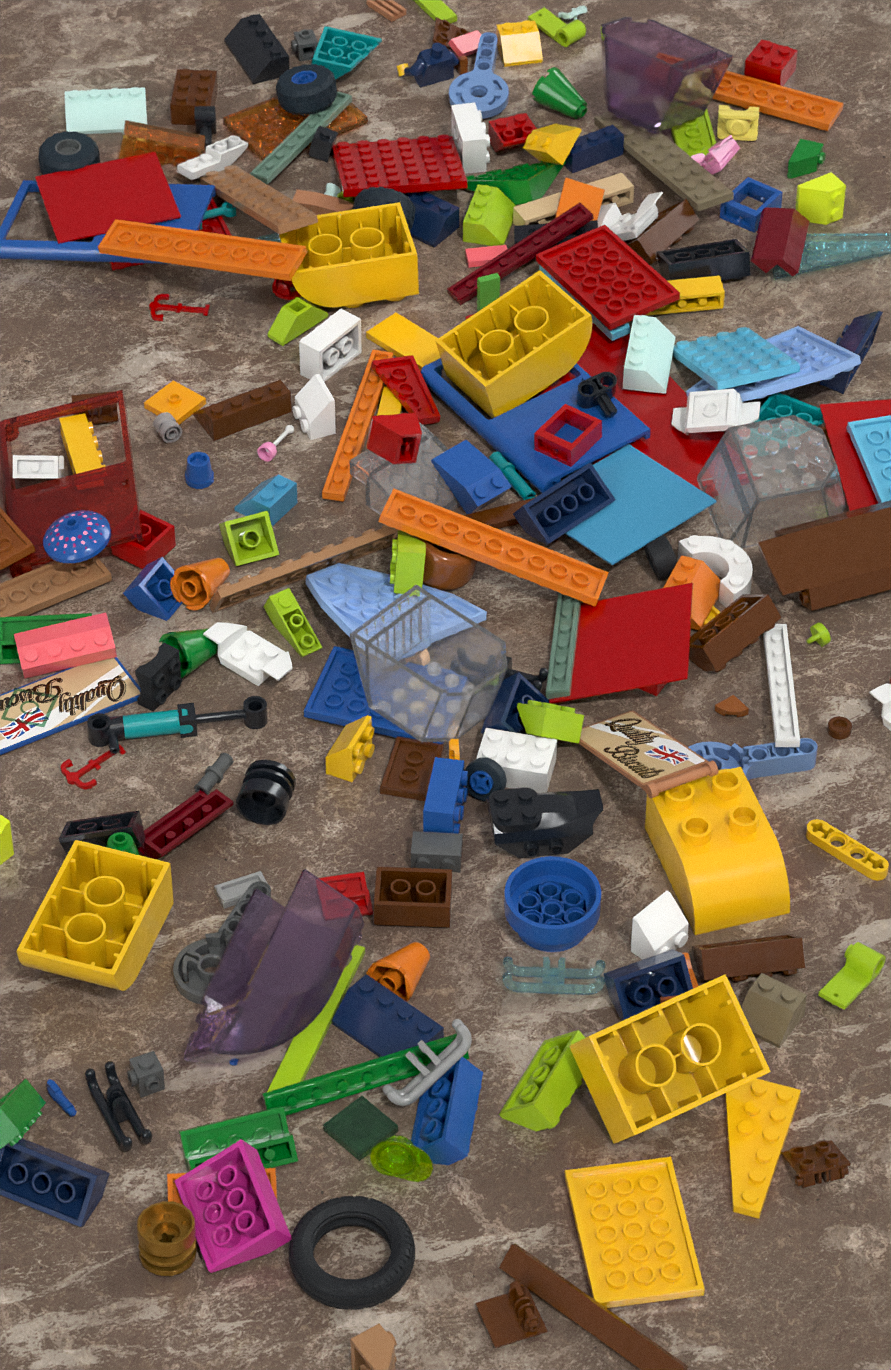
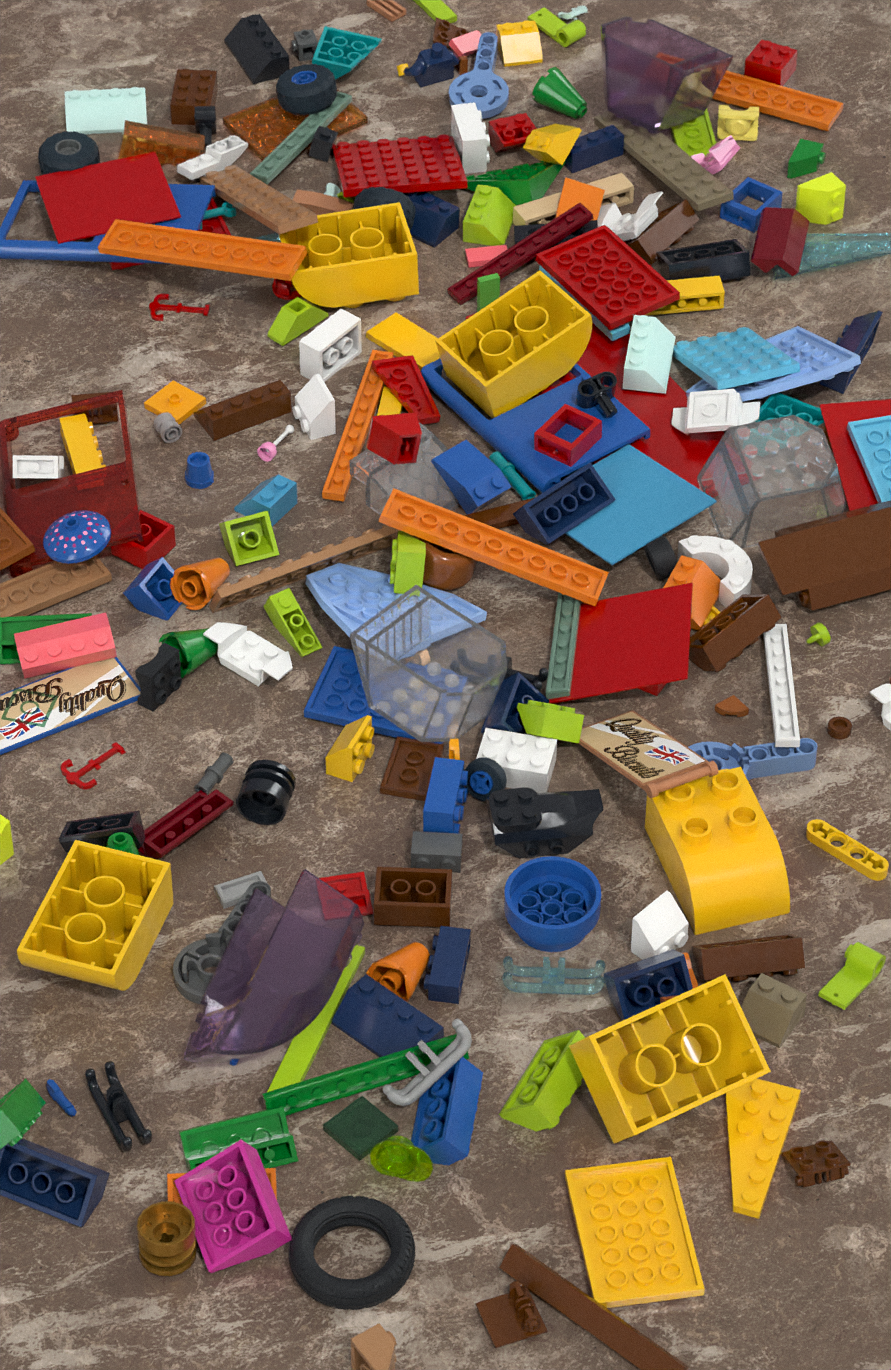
(108, 730): black piece -> none
(146, 1074): dark grey brick -> none
(448, 964): none -> dark blue brick

